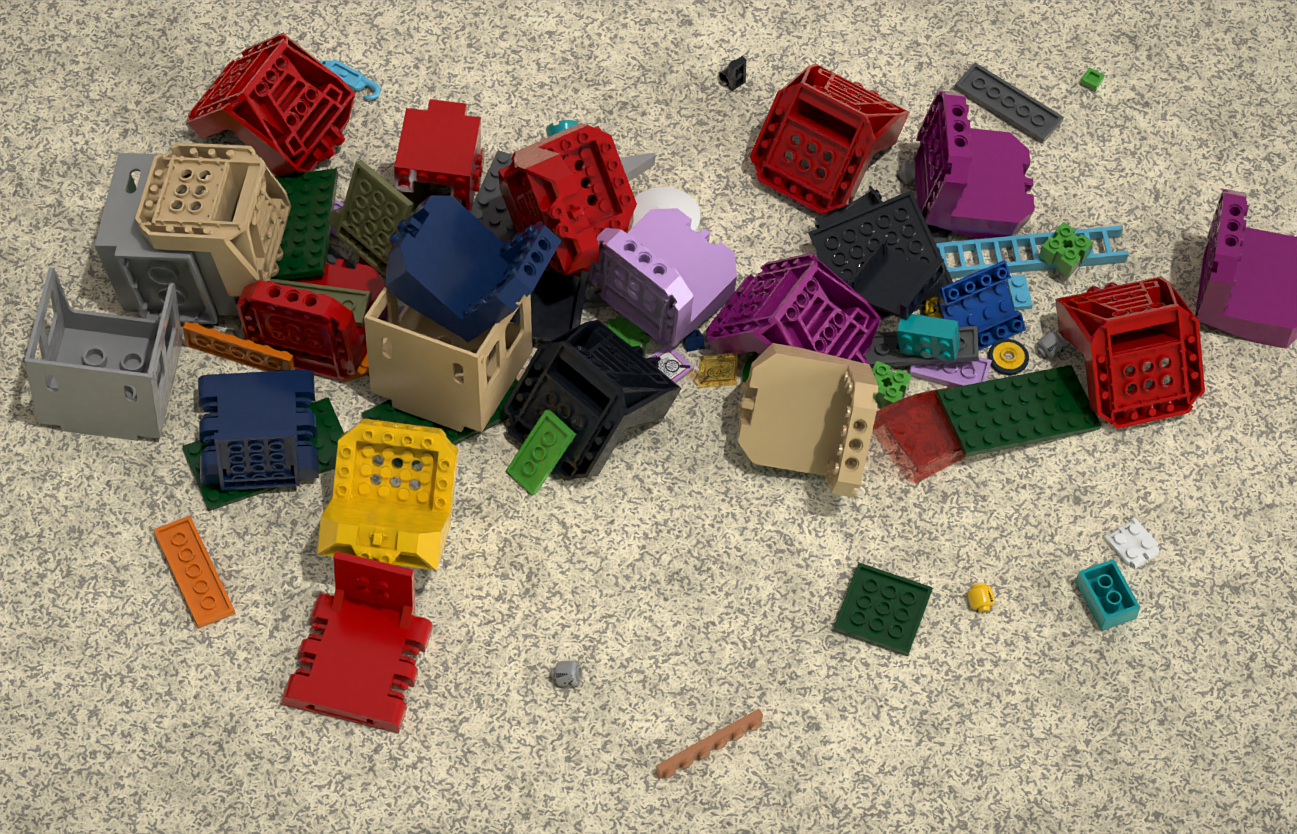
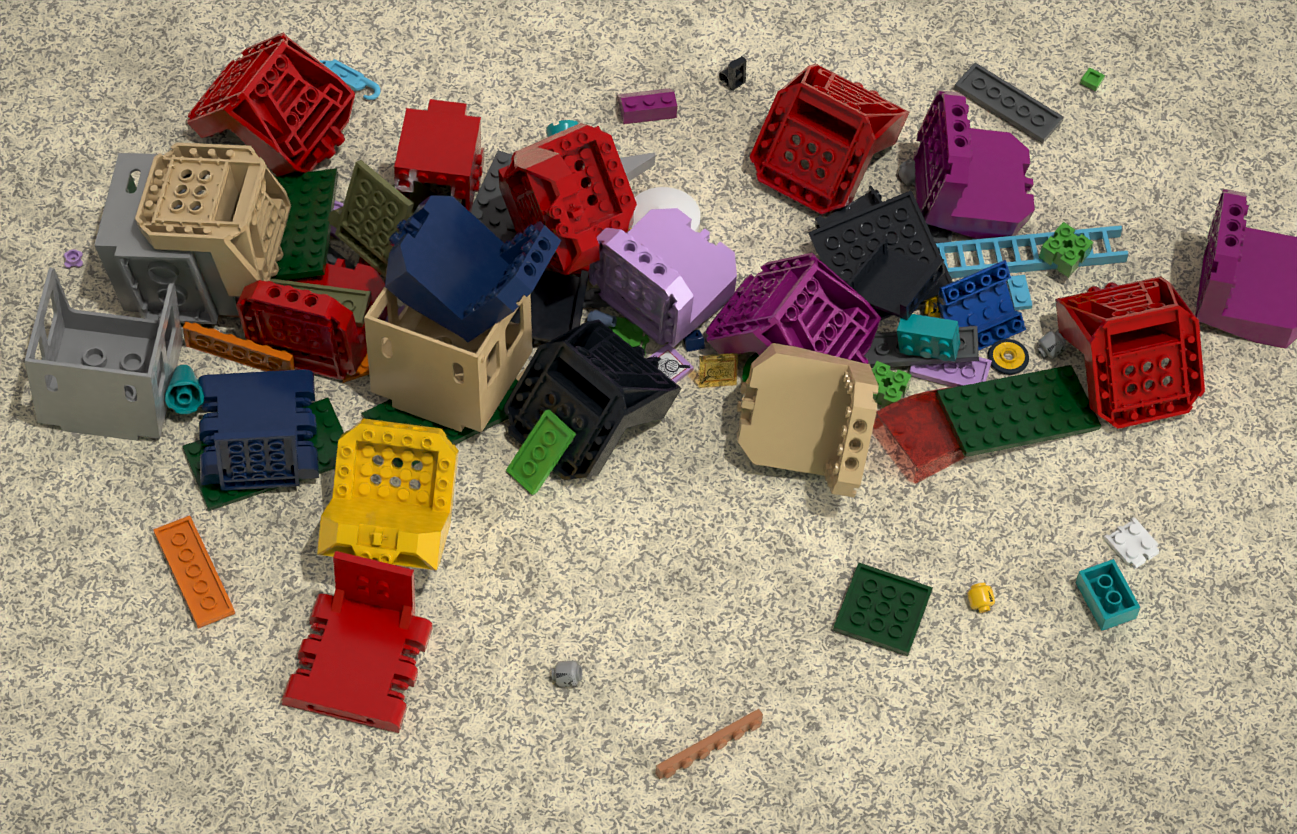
(73, 254): none -> lavender plate
(184, 391): none -> teal cone
(608, 320): none -> sand blue cone
(647, 106): none -> magenta slope

